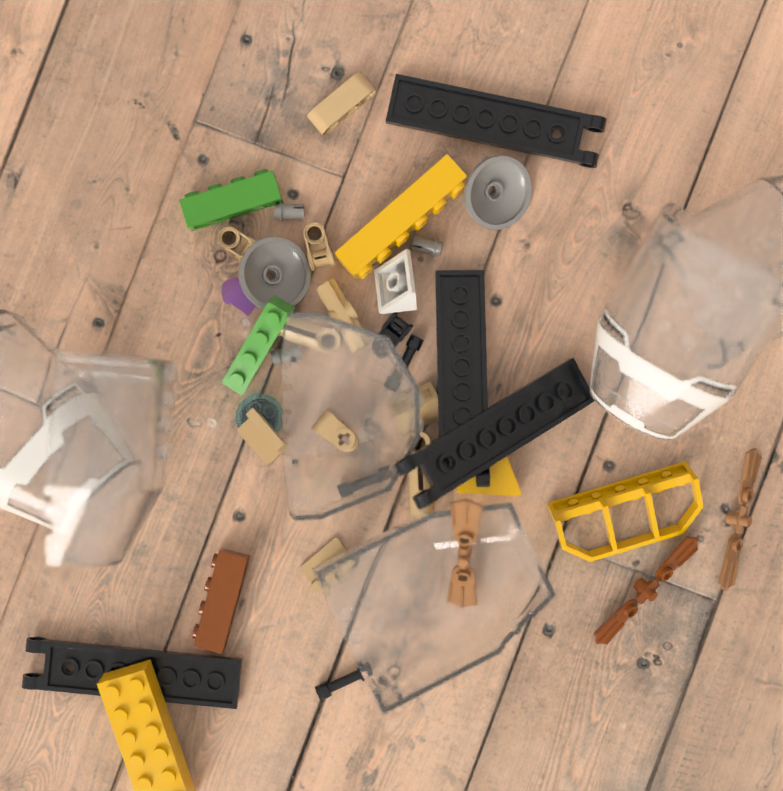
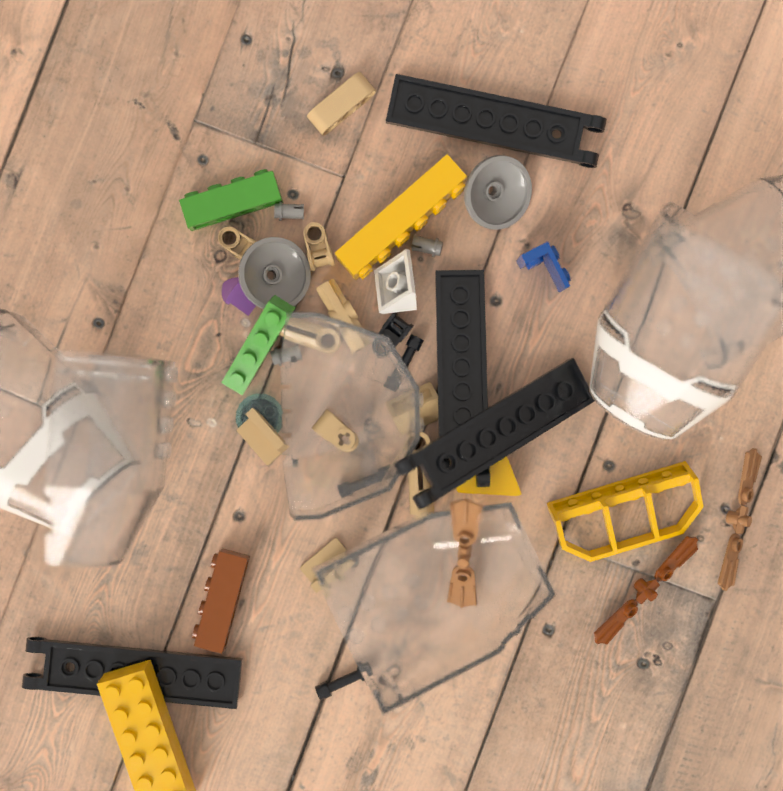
(550, 256): none -> blue bracket

